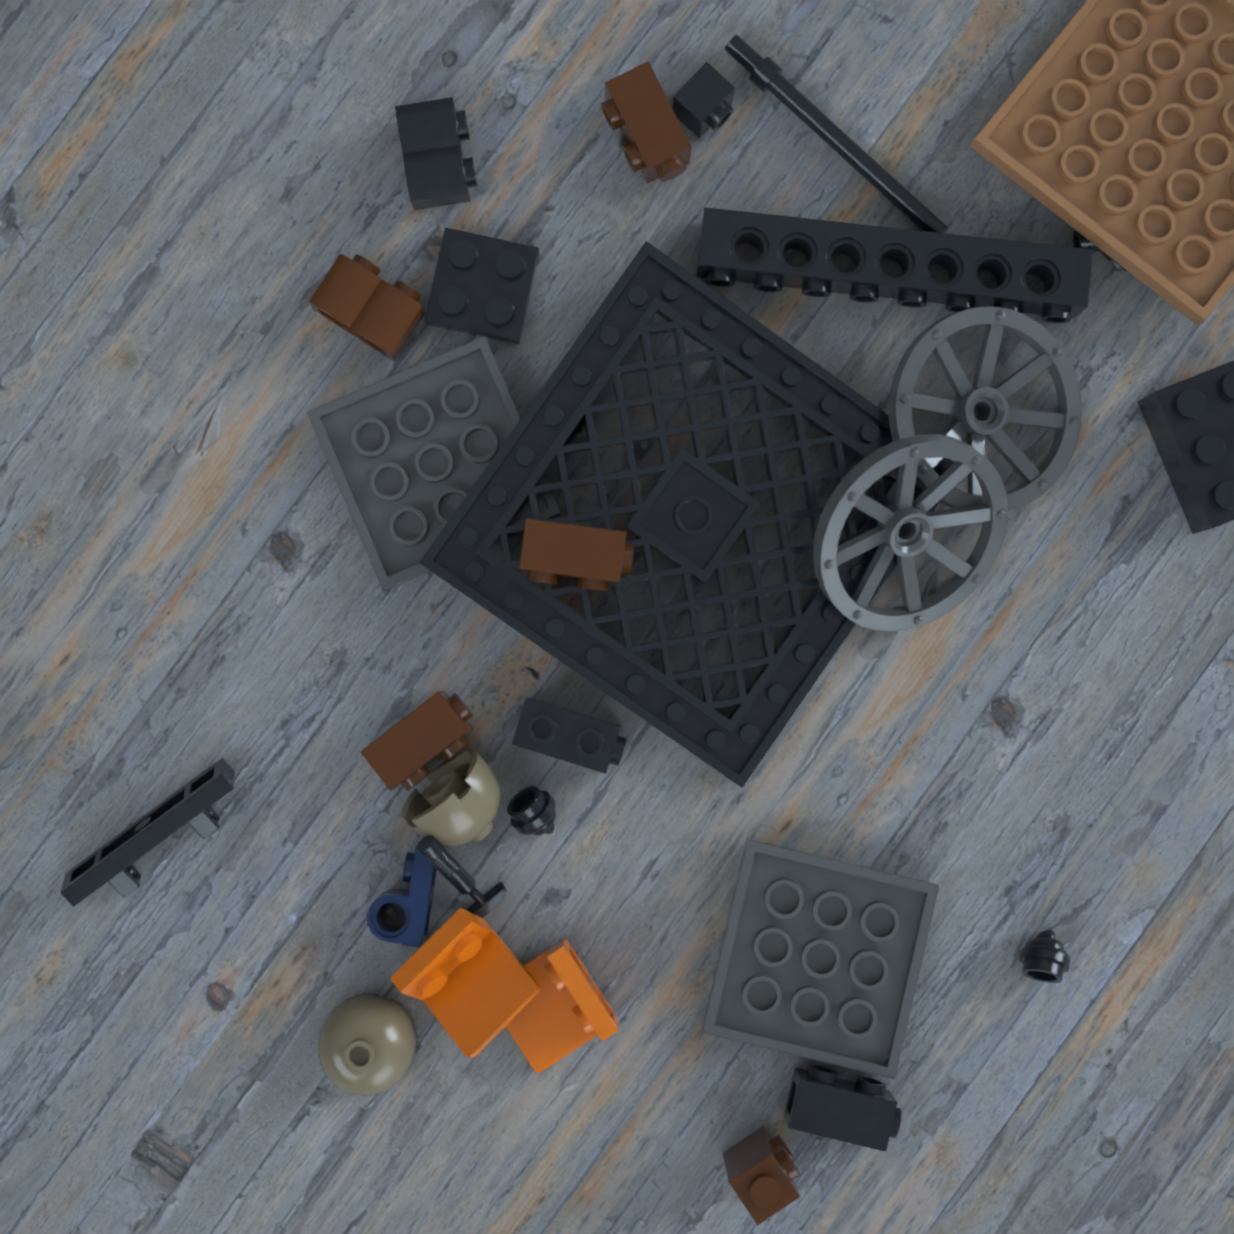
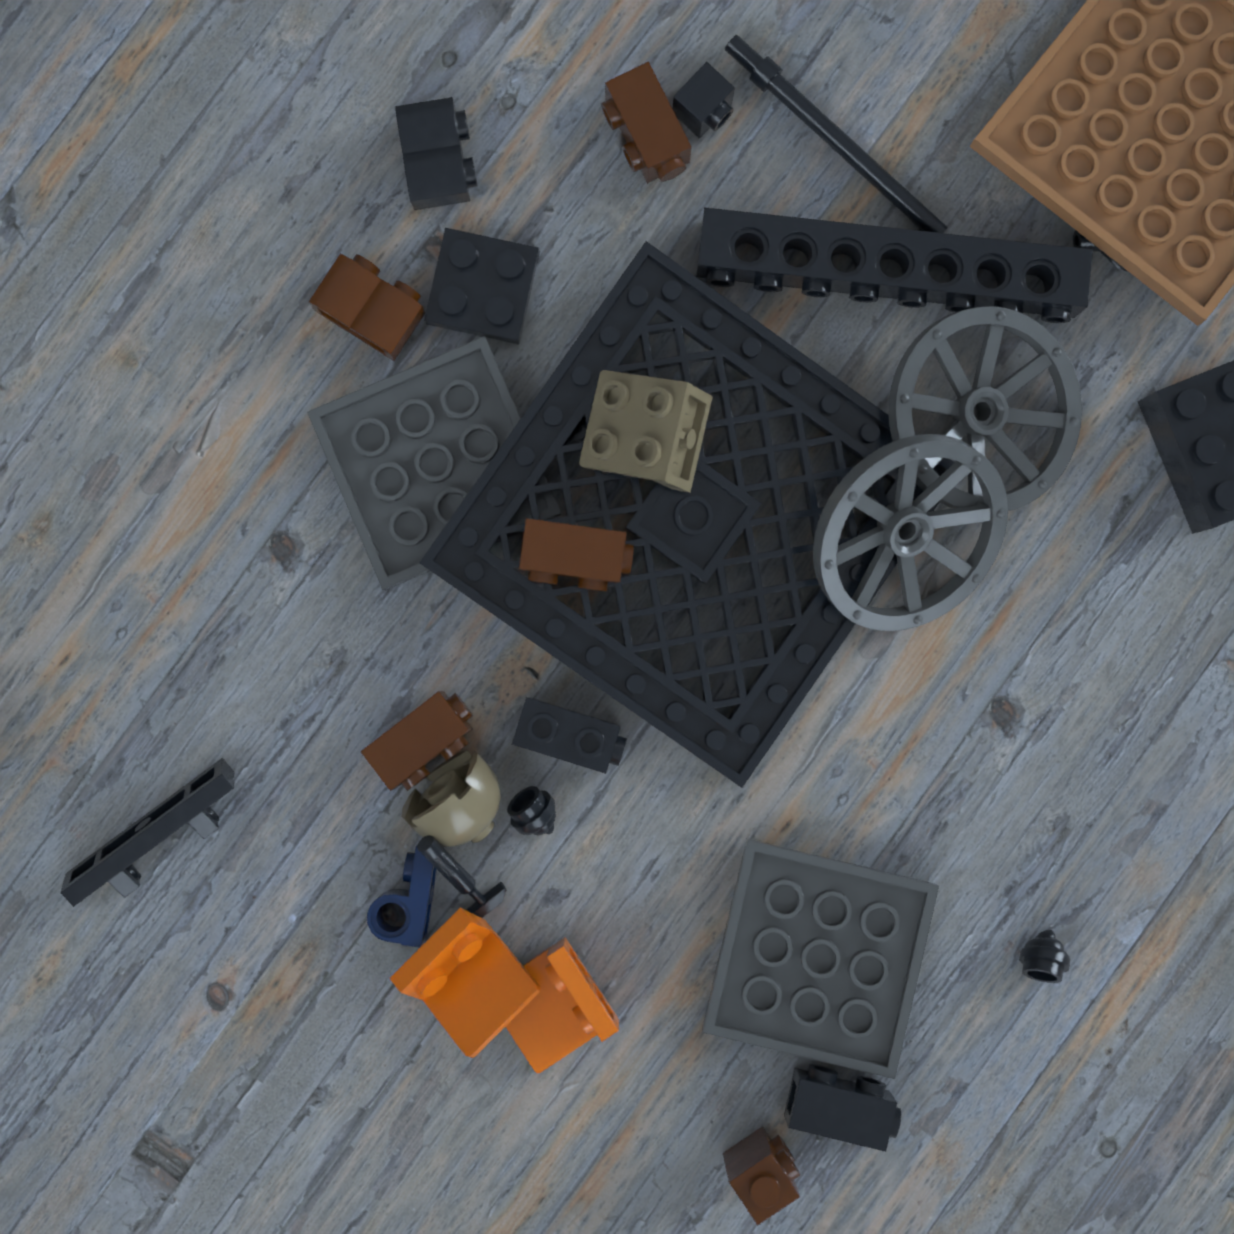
(367, 1044): dark tan cylinder -> none
(646, 428): none -> dark tan bracket

